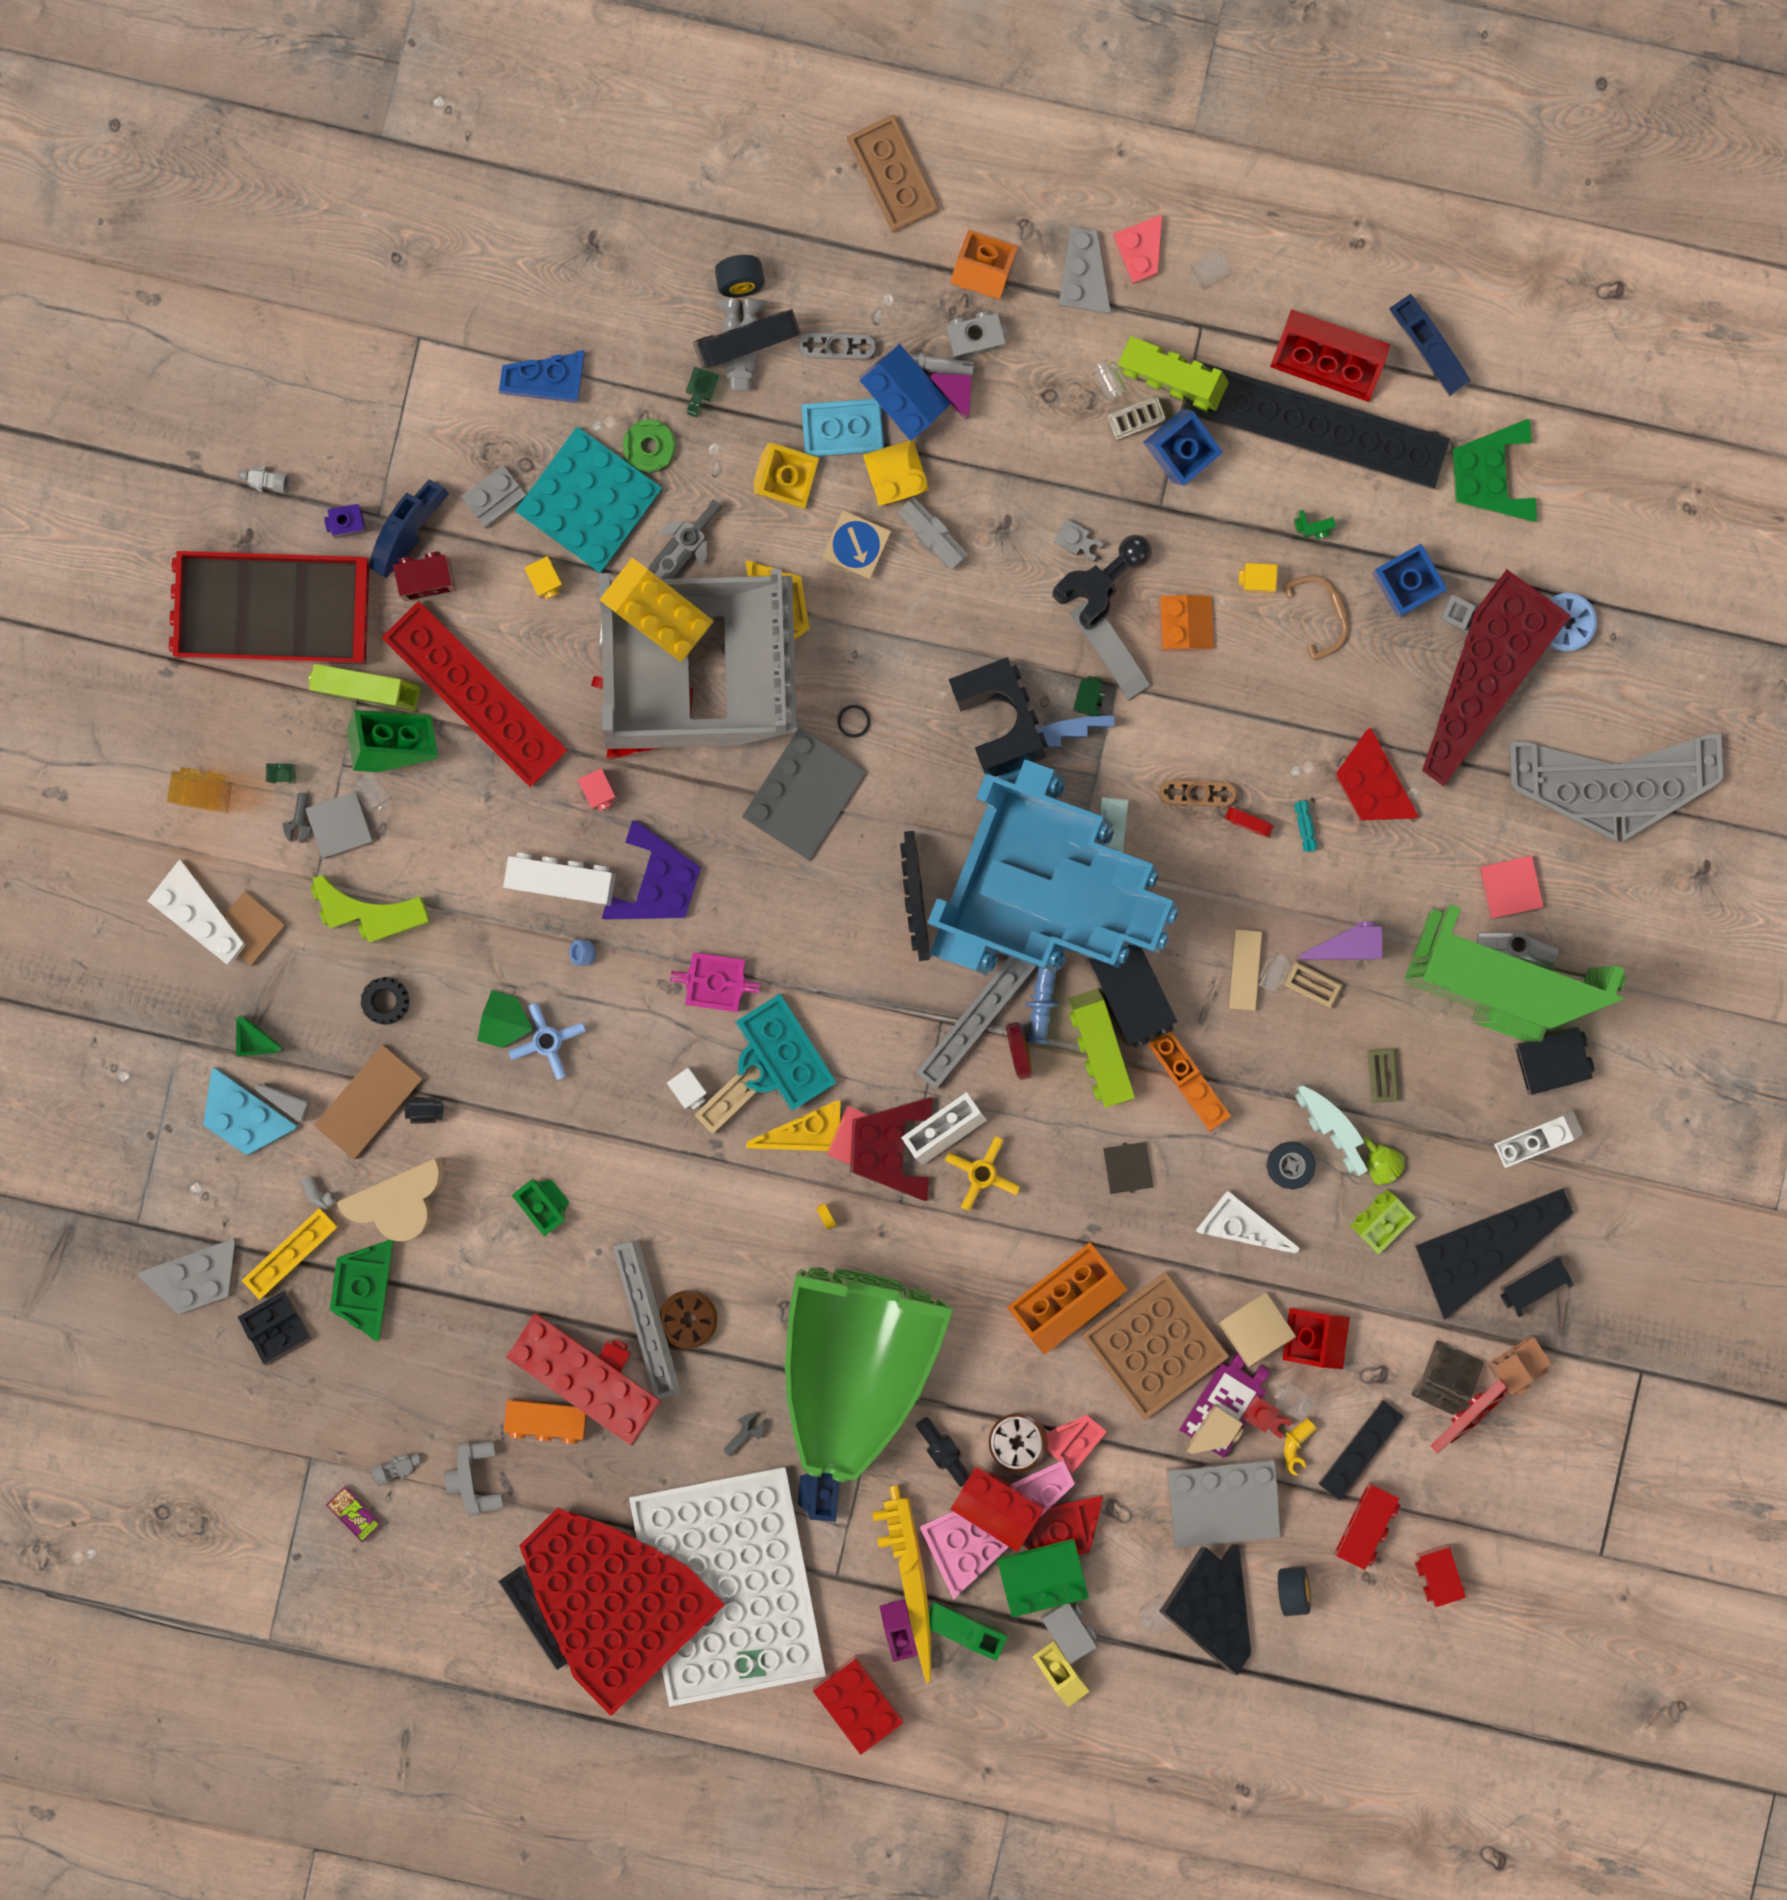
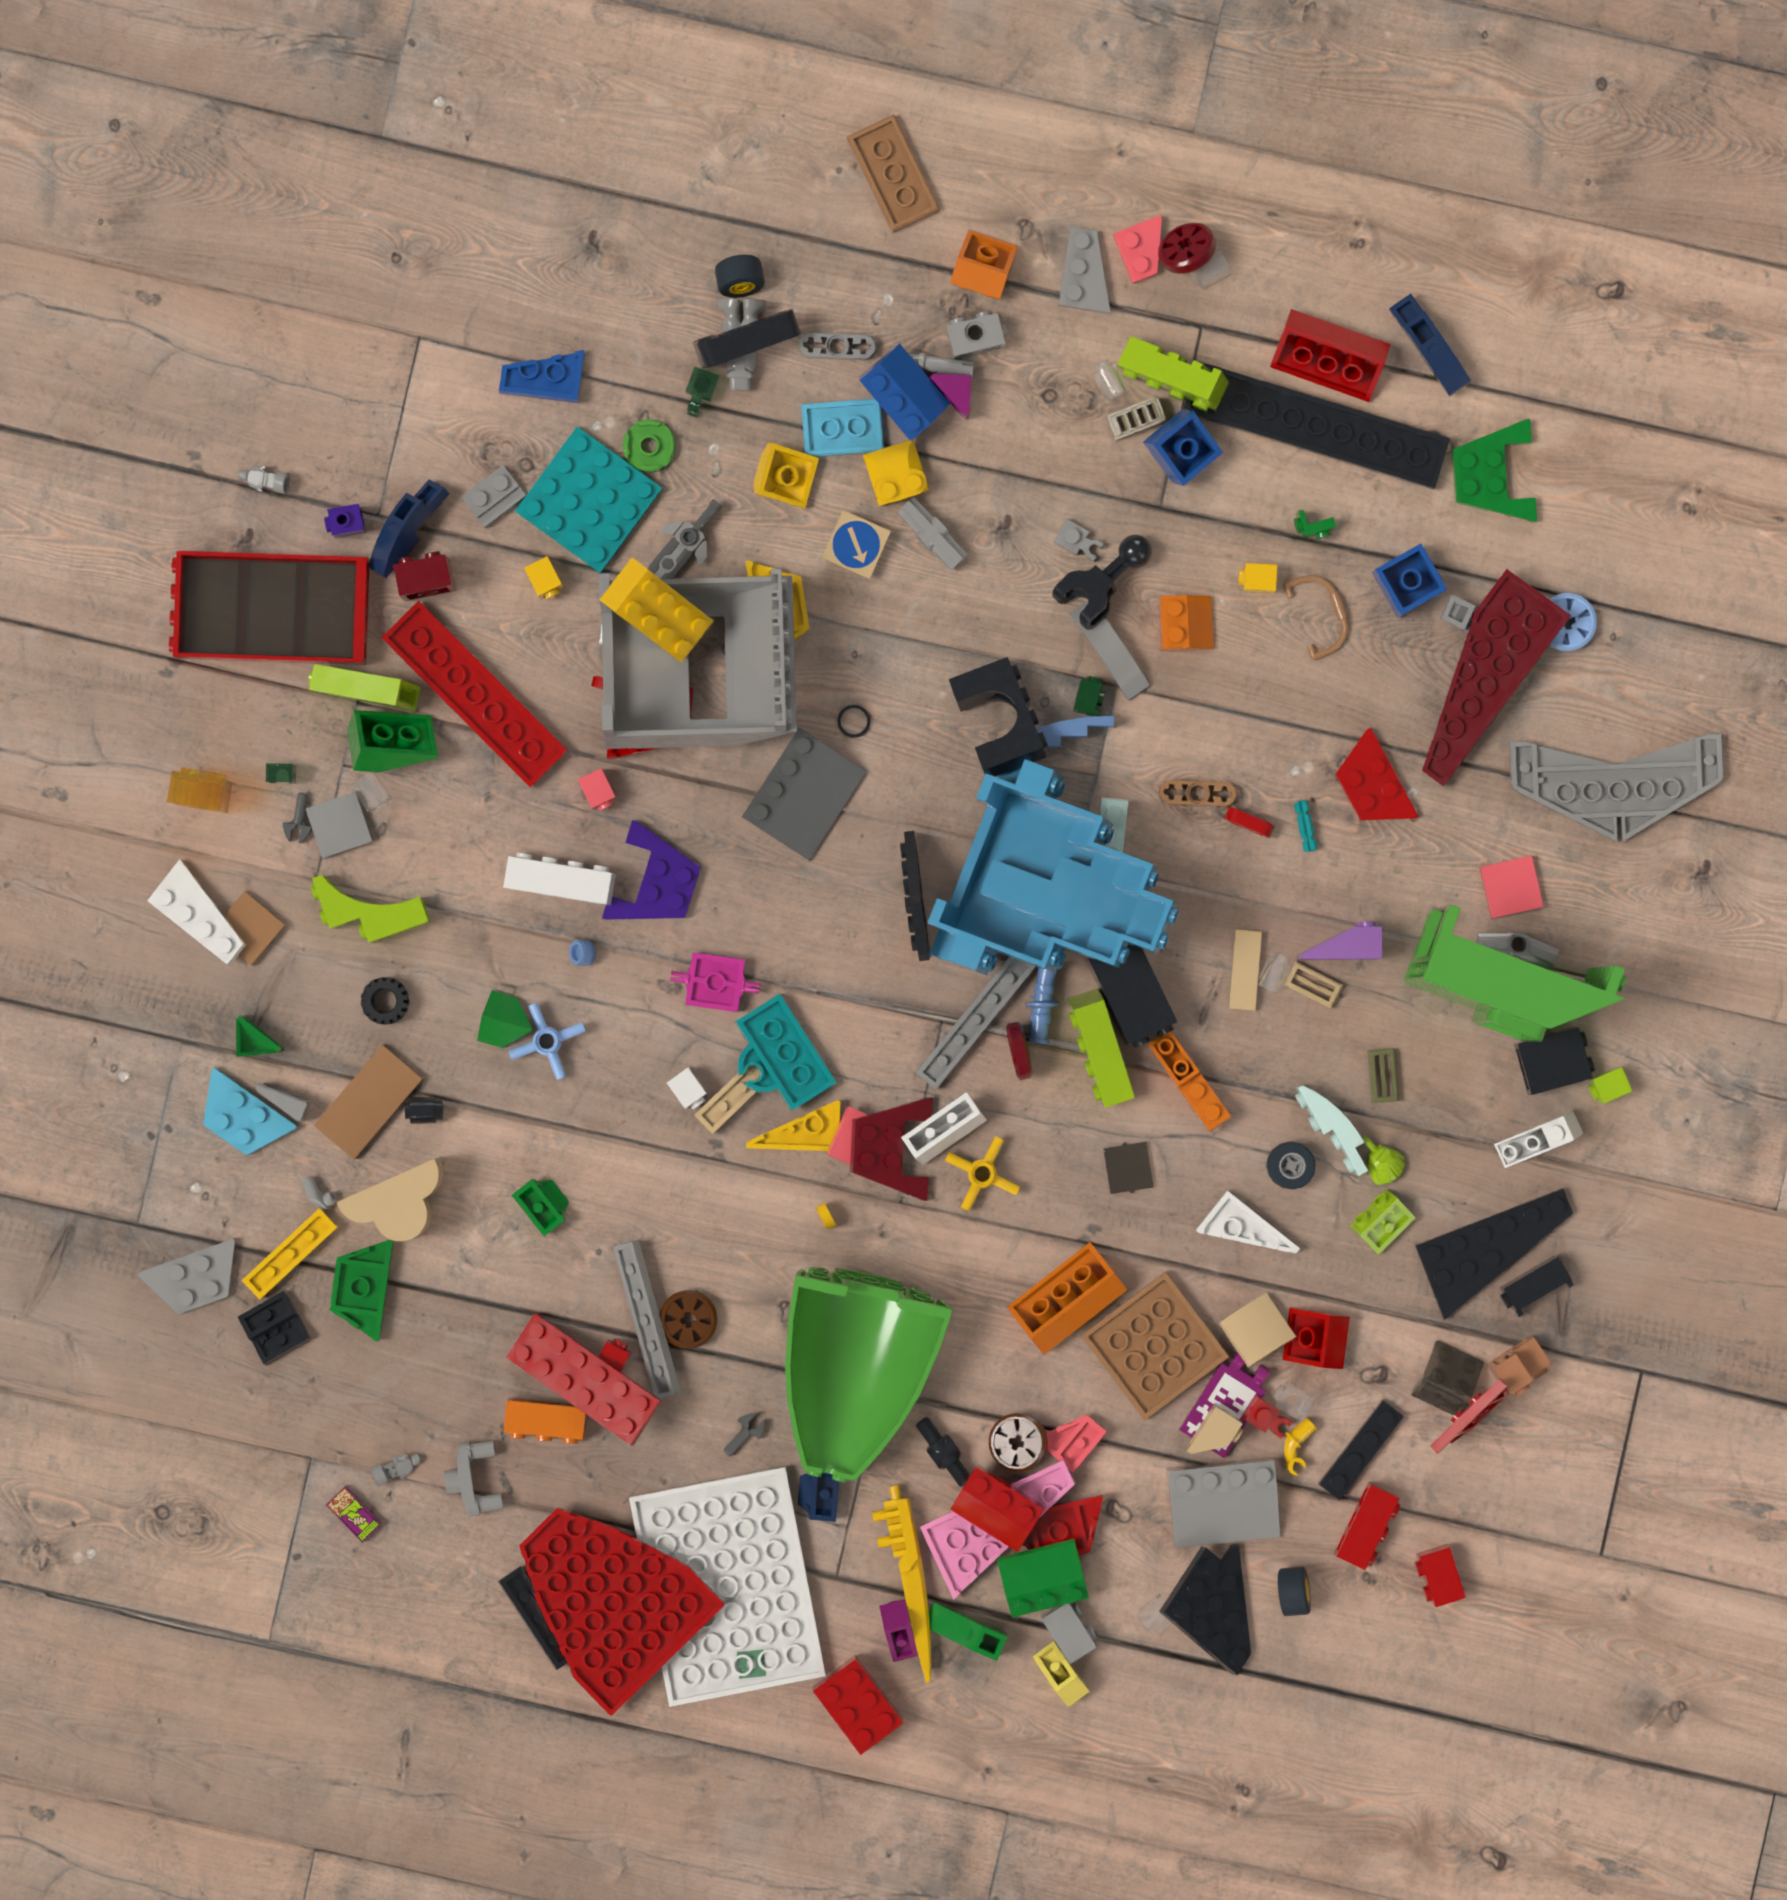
(1187, 248): none -> dark red wheel
(1609, 1085): none -> lime brick

